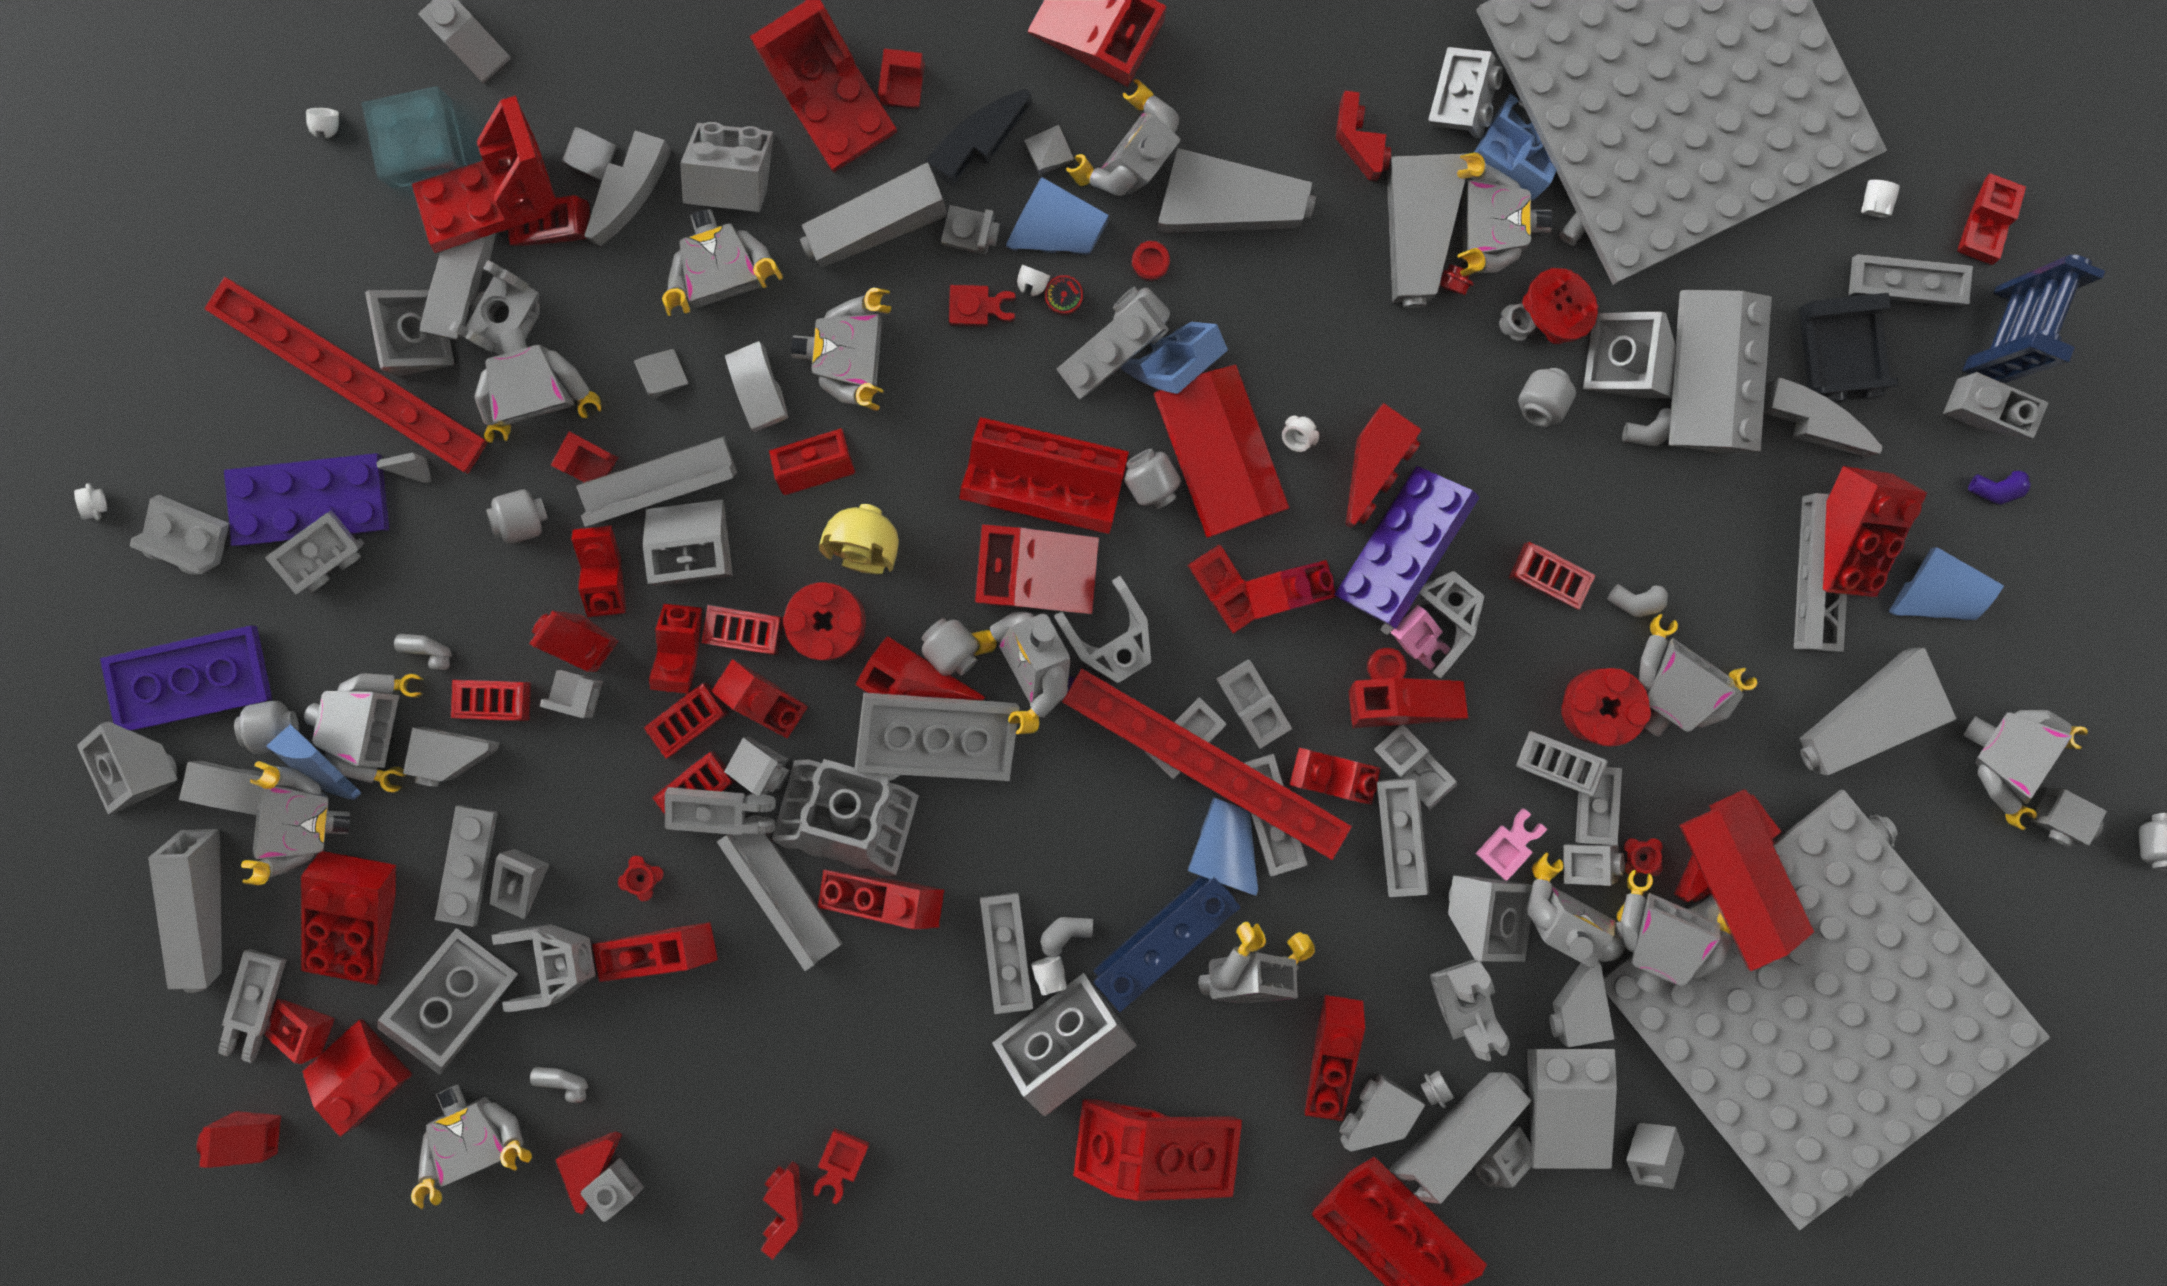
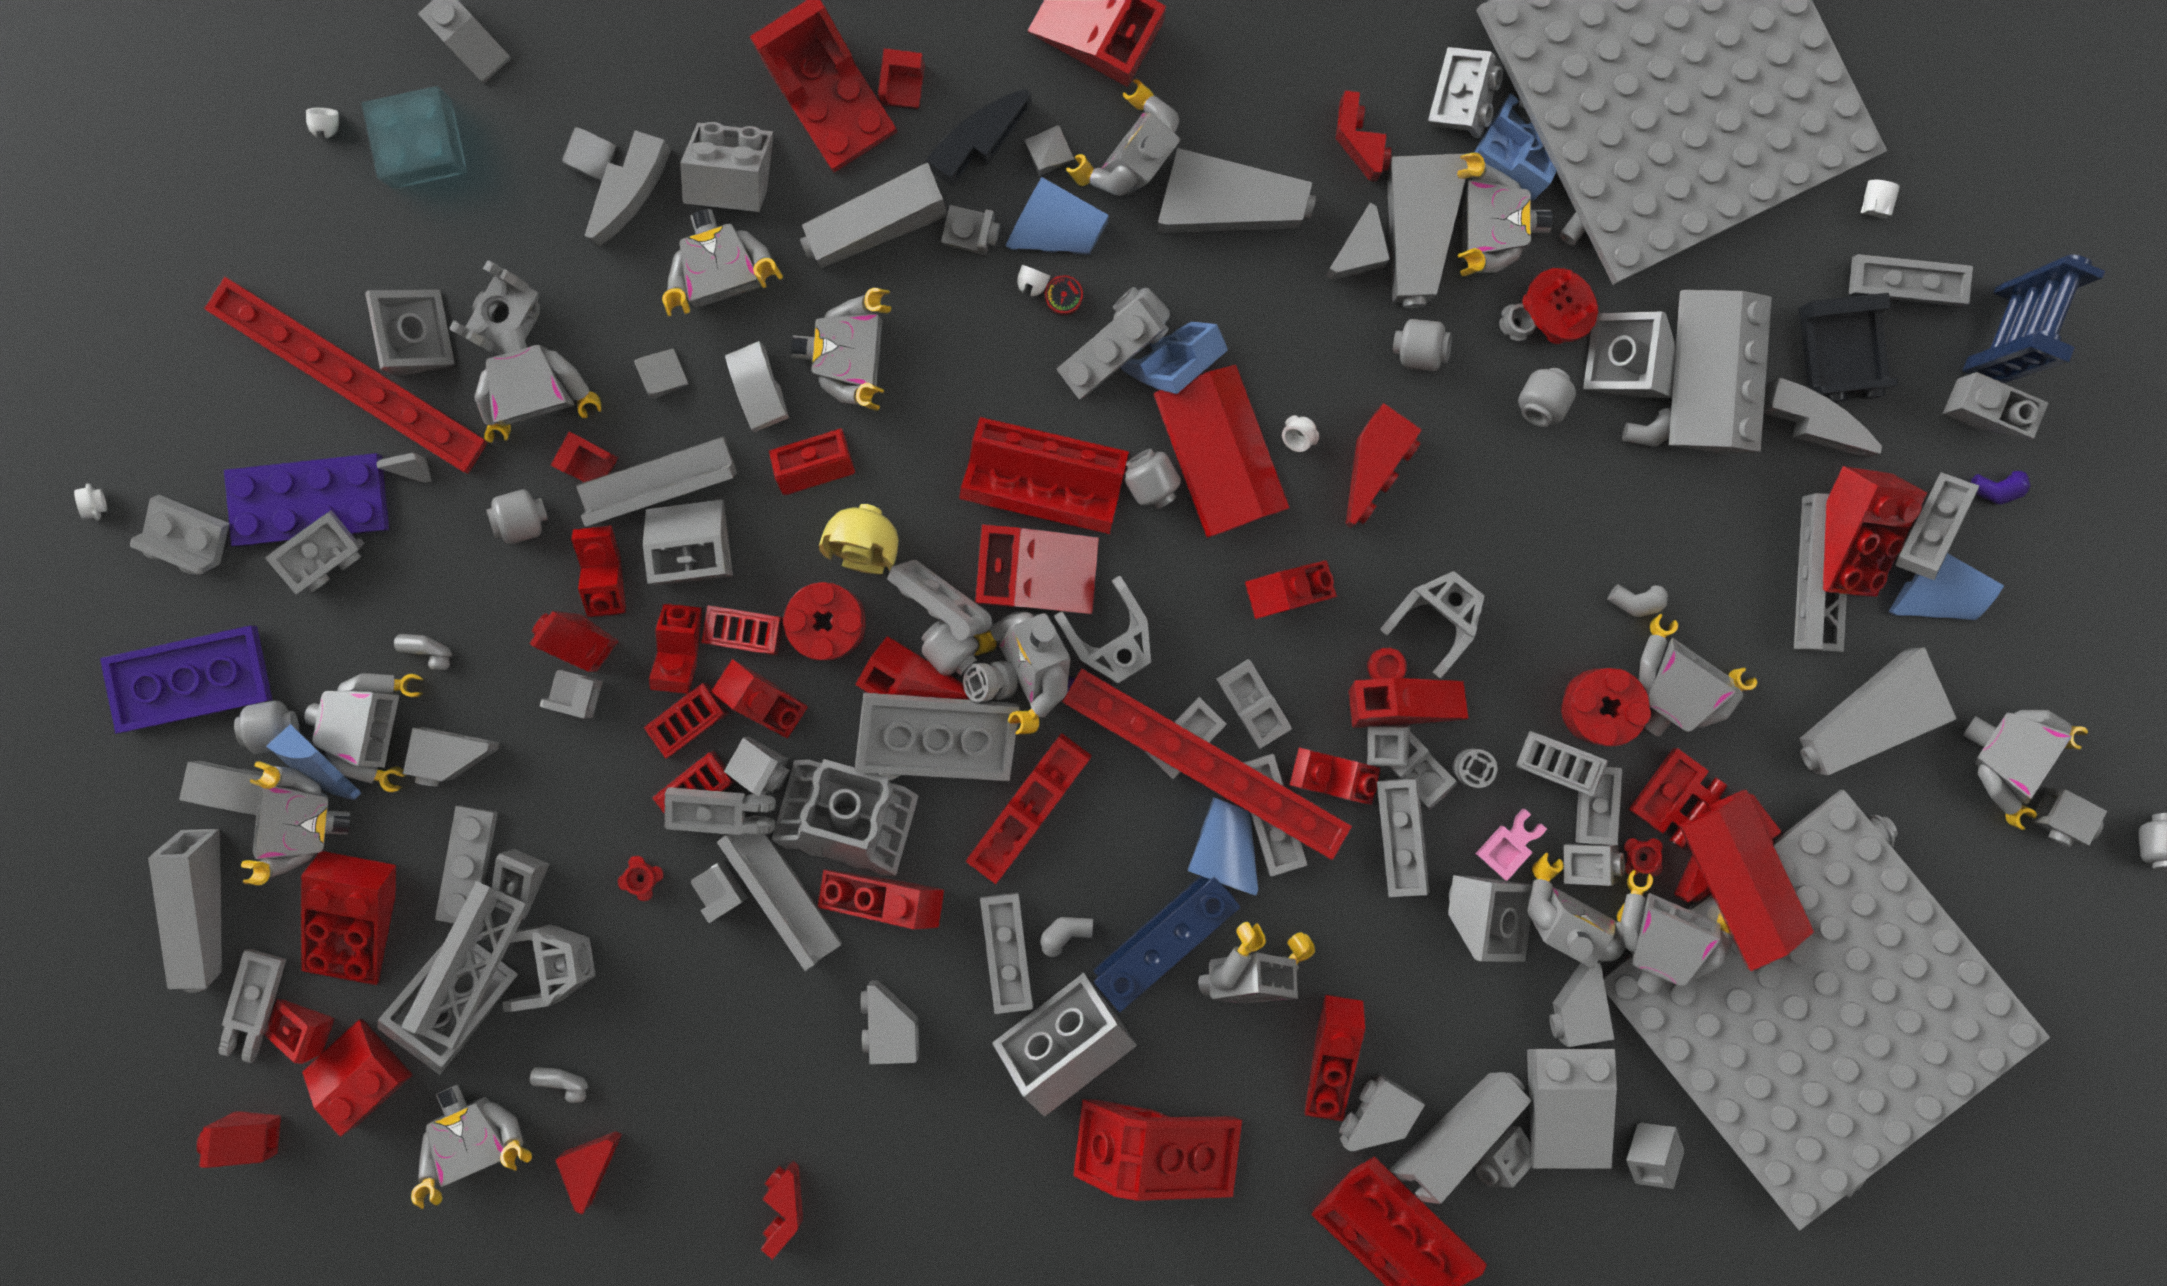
(125, 766): light grey slope -> none
(452, 959): none -> light grey fence
(455, 286): light grey slope -> none
(491, 194): red bracket -> none
(520, 700): red slope -> none
(573, 222): red slope -> none
(612, 1190): light grey bracket -> none
(655, 952): red slope -> none
(718, 890): none -> light grey panel
(841, 1160): red plate -> none
(891, 1027): none -> light grey slope
(940, 599): none -> light grey plate
(972, 305): red plate -> none
(990, 681): none -> light grey wheel
(1028, 808): none -> red slope
(1049, 974): white hose -> none
(1150, 261): red tile -> none
(1223, 587): red slope -> none
(1364, 248): none -> light grey slope
(1388, 745): none -> light grey slope
(1406, 546): plate -> none
(1419, 636): bright pink plate -> none
(1423, 345): none -> light grey head
(1437, 1089): light grey plate -> none
(1454, 281): red plate -> none
(1466, 1006): light grey piece -> none
(1467, 768): none -> light grey wheel
(1524, 562): red slope -> none
(1669, 791): none -> red plate
(1937, 526): none -> light grey plate
(1990, 218): red slope -> none

